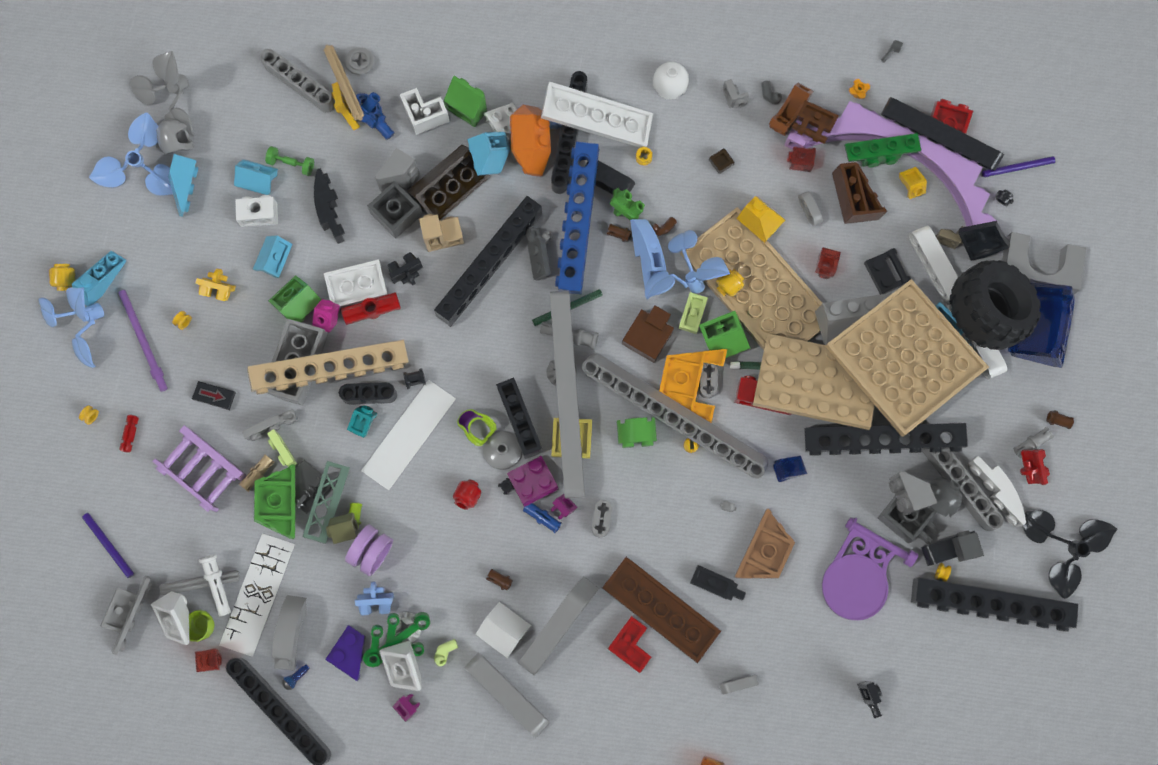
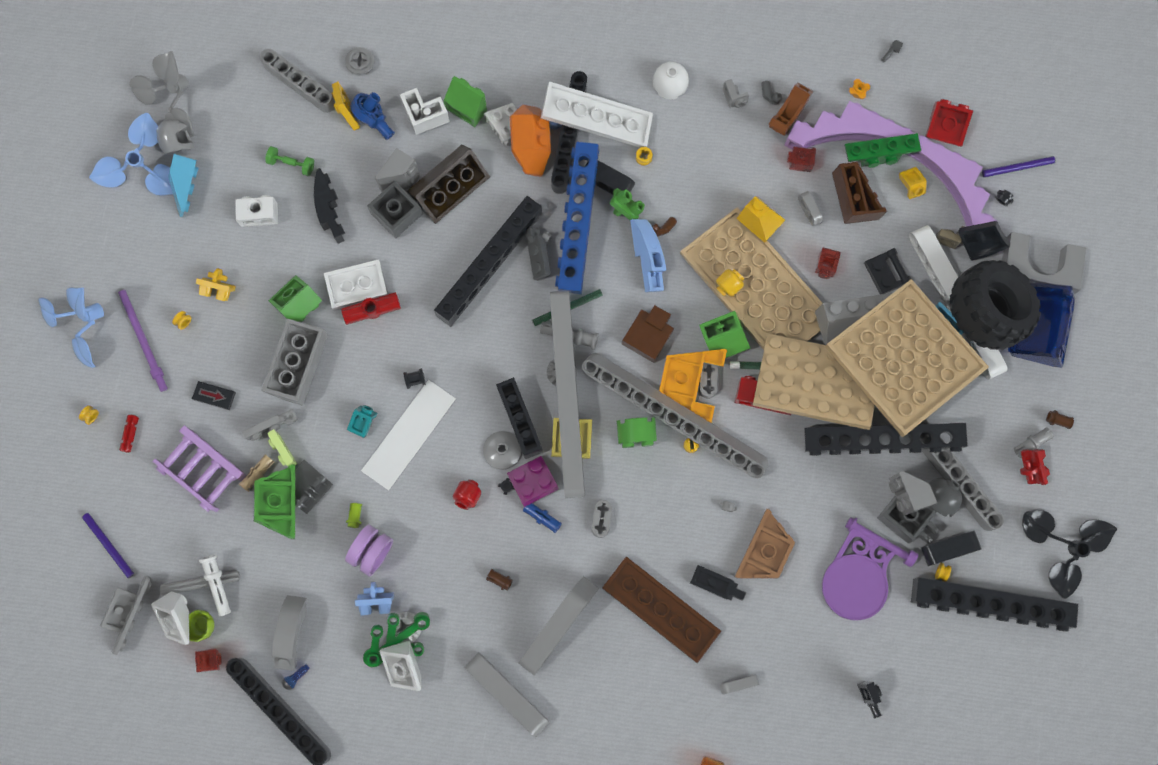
(61, 276): yellow head -> none
(99, 277): medium azure slope -> none
(254, 176): medium azure panel -> none
(257, 372): tan brick -> none
(257, 595): white sticker -> none
(273, 256): medium azure panel -> none
(326, 315): dark pink brick -> none
(334, 501): sand green fence -> none
(342, 528): olive brick -> none
(344, 83): tan axle -> none
(348, 652): dark purple wing -> none
(359, 390): black beam -> none
(405, 708): magenta tile -> none
(407, 272): black hips -> none
(440, 233): tan brick -> none
(443, 650): yellowish green arm -> none
(467, 418): lime piece -> none
(489, 152): medium azure slope -> none
(503, 629): white slope -> none
(564, 505): magenta tile -> none
(619, 232): reddish brown pin -> none
(625, 645): red plate -> none
(693, 313): yellowish green plate -> none
(710, 269): light blue plant -> none
(721, 161): dark brown plate -> none
(789, 468): clear blue slope -> none
(817, 117): reddish brown plate -> none
(942, 134): black beam -> none
(967, 546): dark grey brick -> none
(1005, 496): white slope -> none

